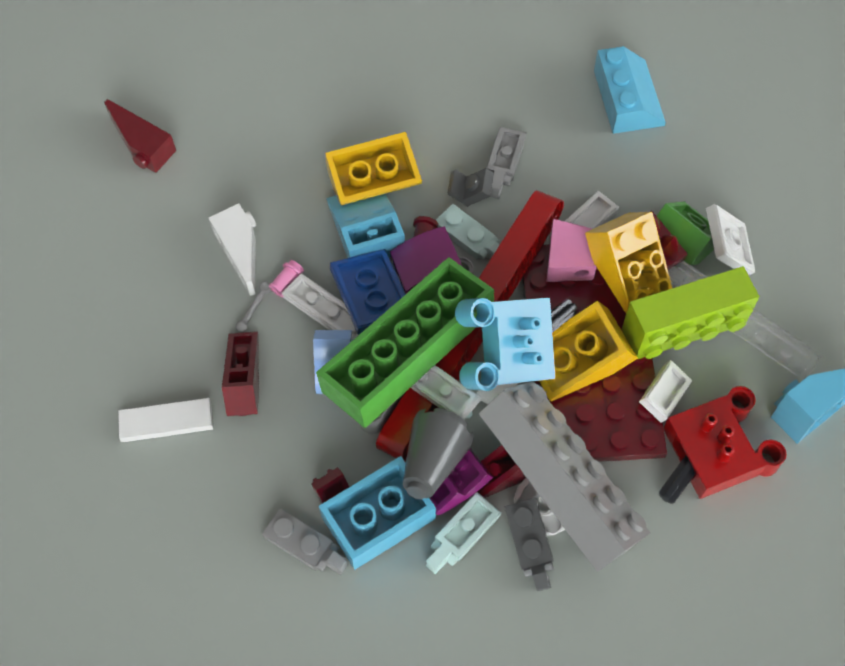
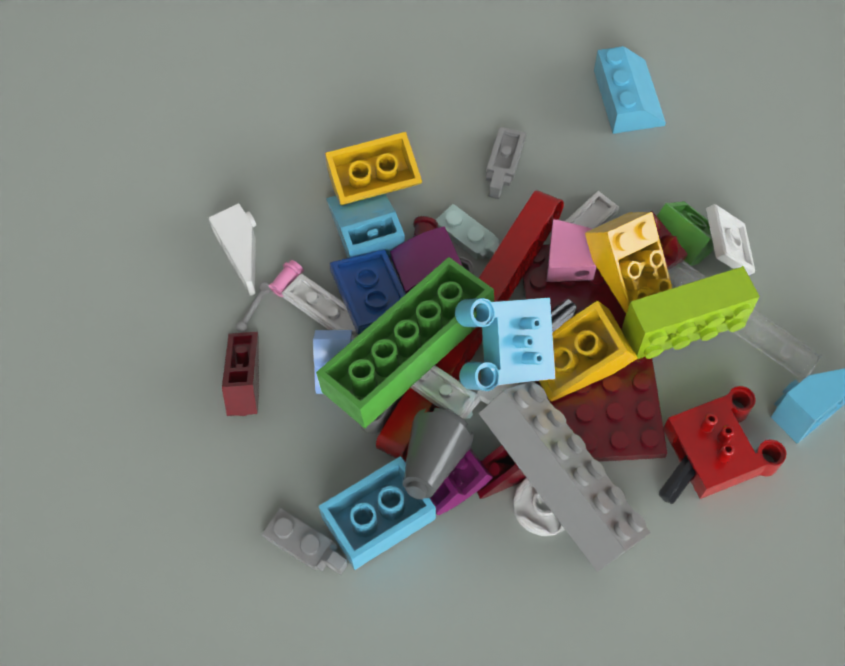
(146, 142): dark red slope -> none
(165, 420): white tile -> none
(330, 485): dark red tile -> none
(462, 532): light aqua hinge -> none
(470, 188): dark grey bracket -> none
(531, 541): dark grey hinge -> none
(665, 391): white tile -> none

